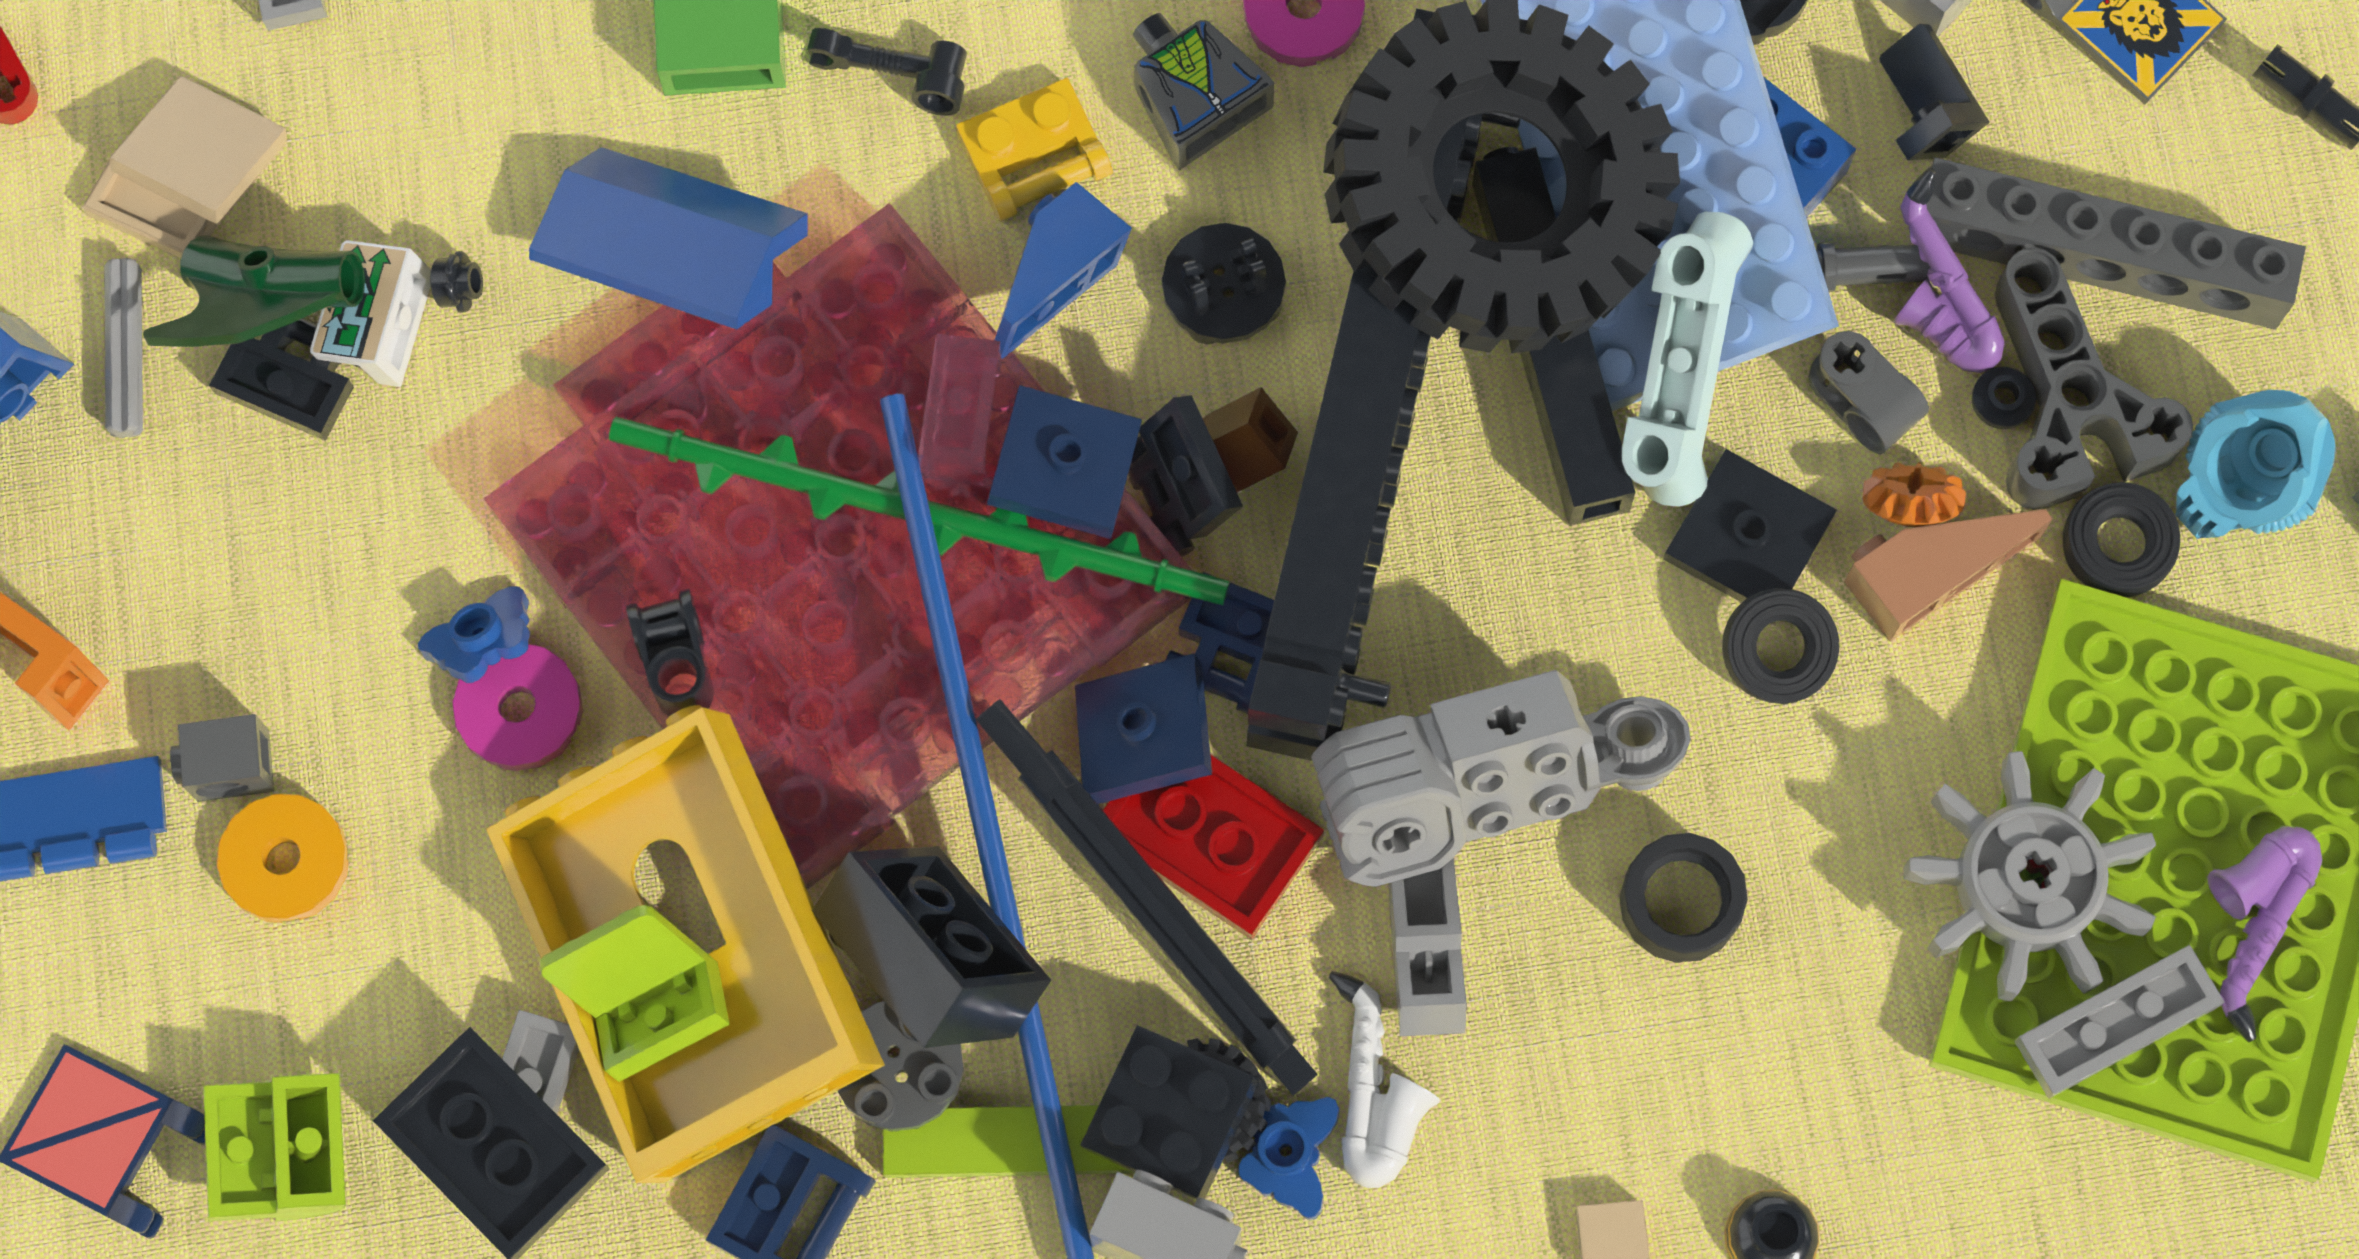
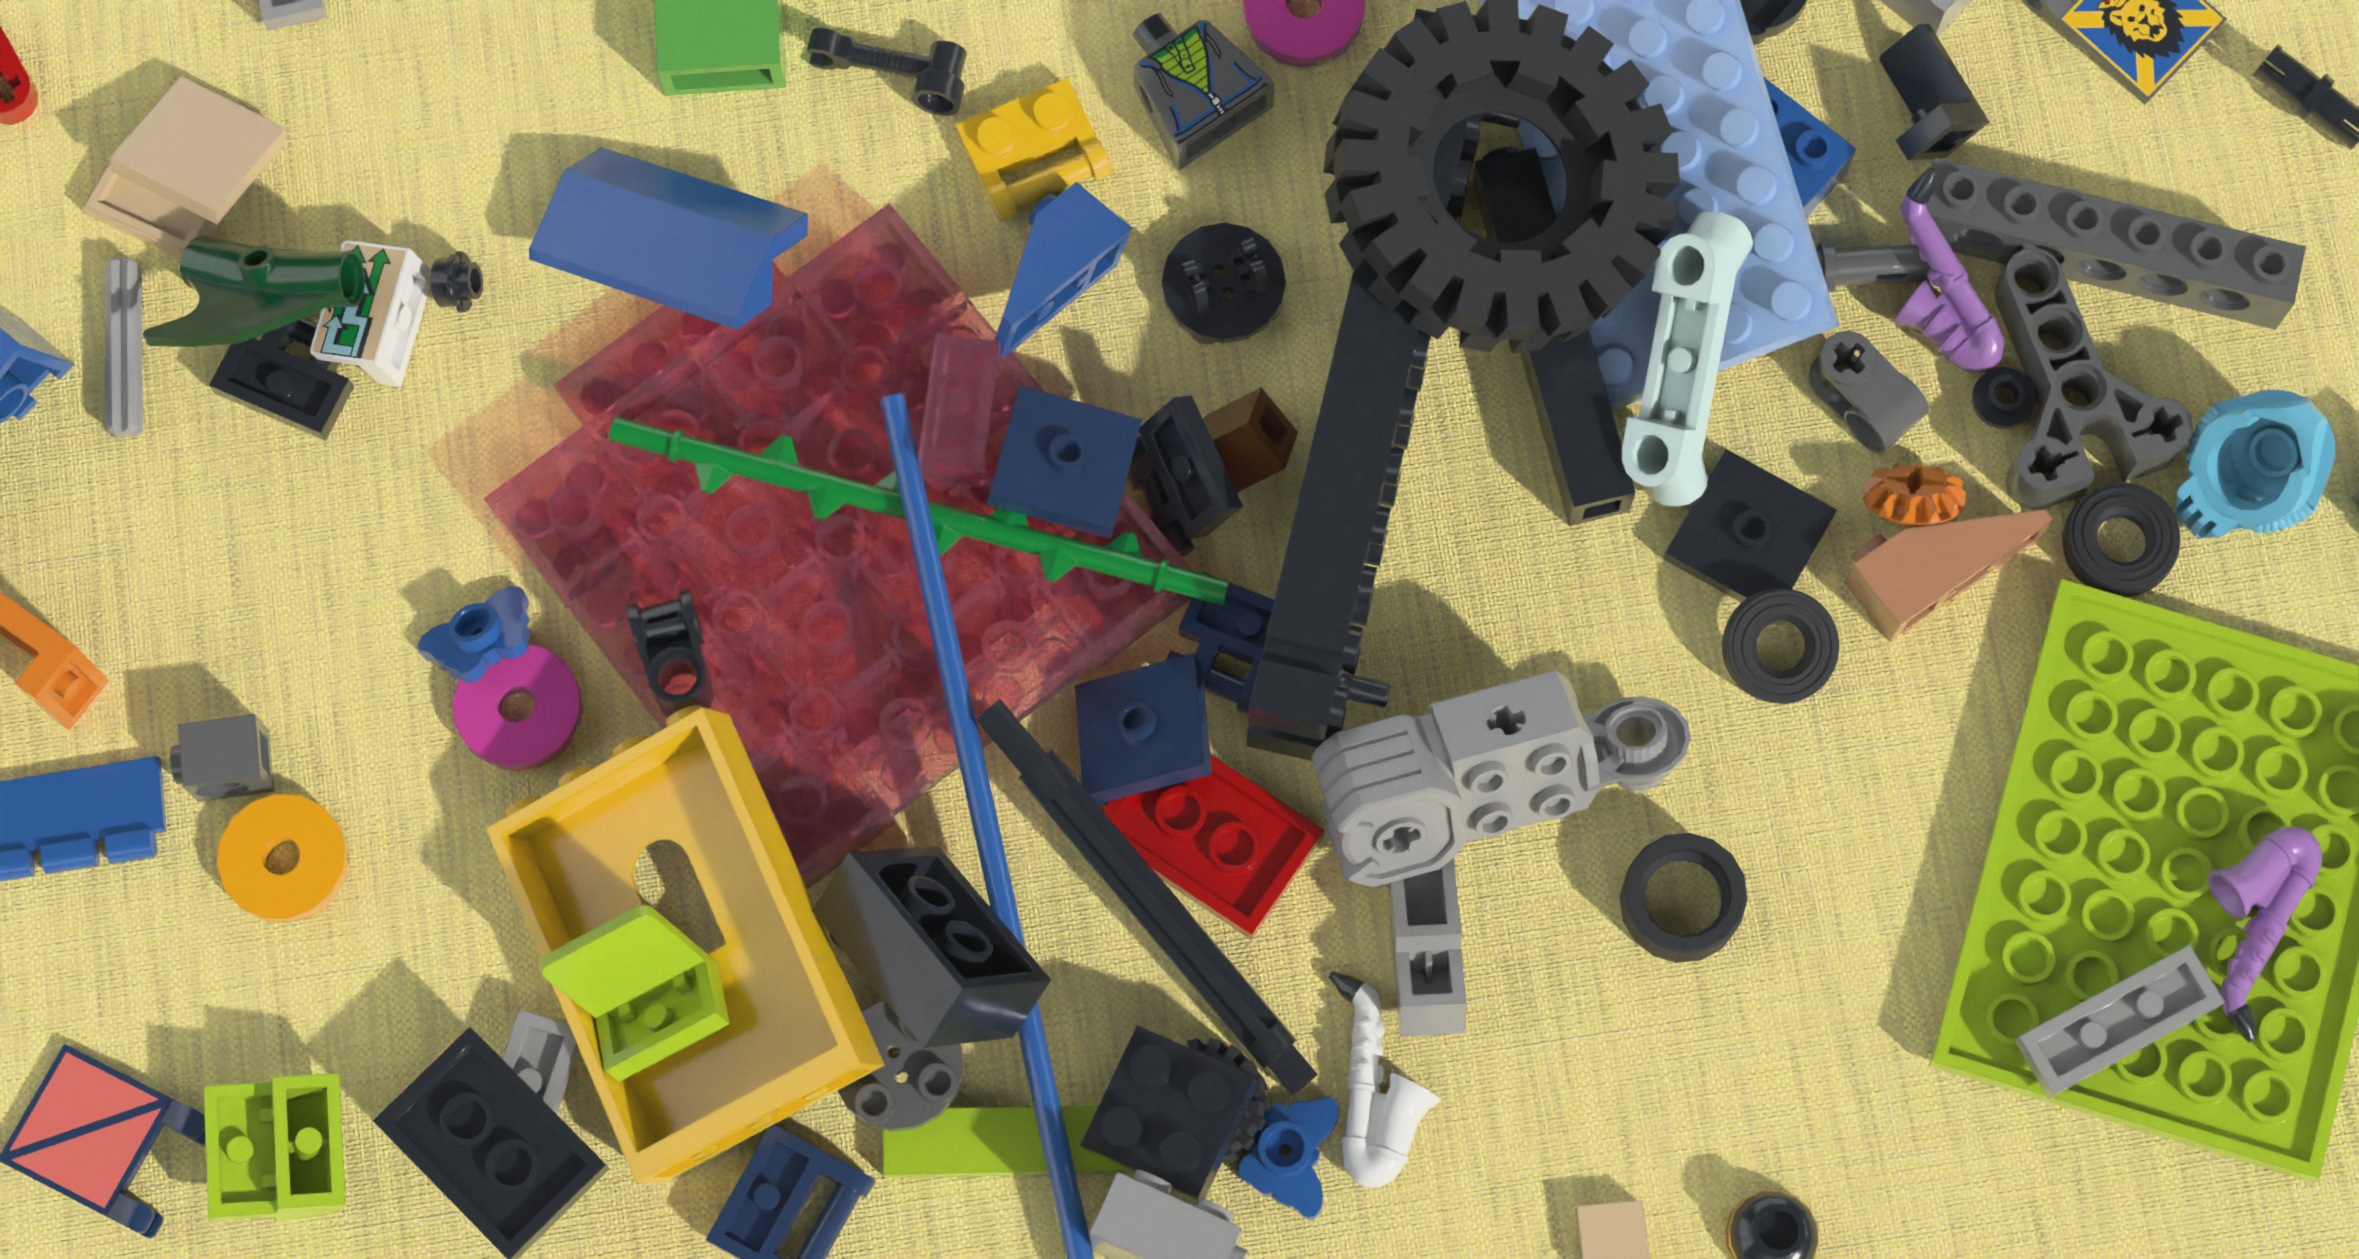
(2020, 912): light grey gear -> none

